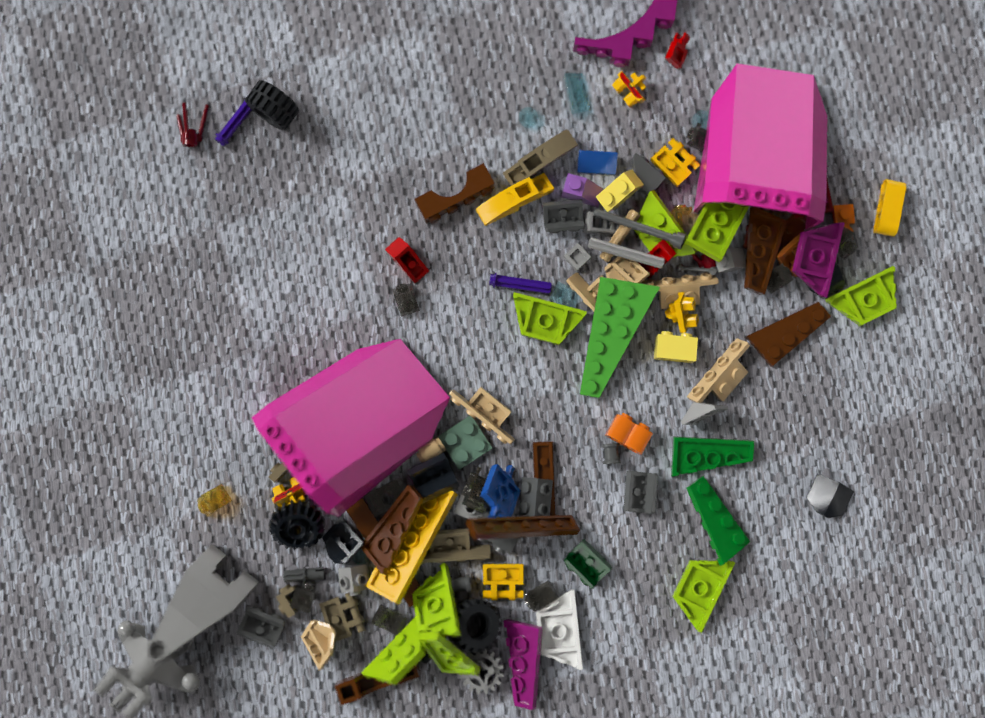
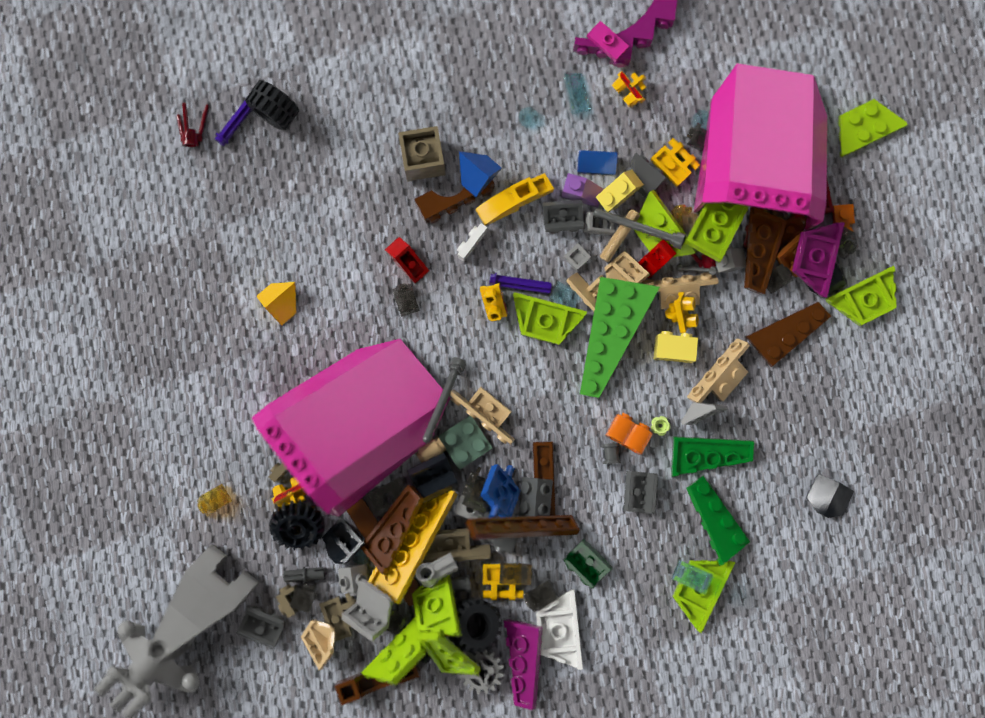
(279, 300): none -> yellow slope
(370, 612): none -> light grey bracket
(422, 153): none -> dark tan brick
(439, 569): none -> light grey piece
(456, 367): none -> dark grey piece
(476, 235): none -> white plate
(477, 171): none -> blue slope
(493, 302): none -> yellow hips
(515, 573): none -> clear smoke bracket
(541, 157): dark tan slope -> none
(607, 41): none -> dark pink plate
(627, 253): light grey axle -> none
(655, 425): none -> yellowish green plate
(677, 52): red plate -> none
(692, 577): none -> clear light blue slope
(866, 125): none -> lime wing
(889, 208): yellow beam -> none

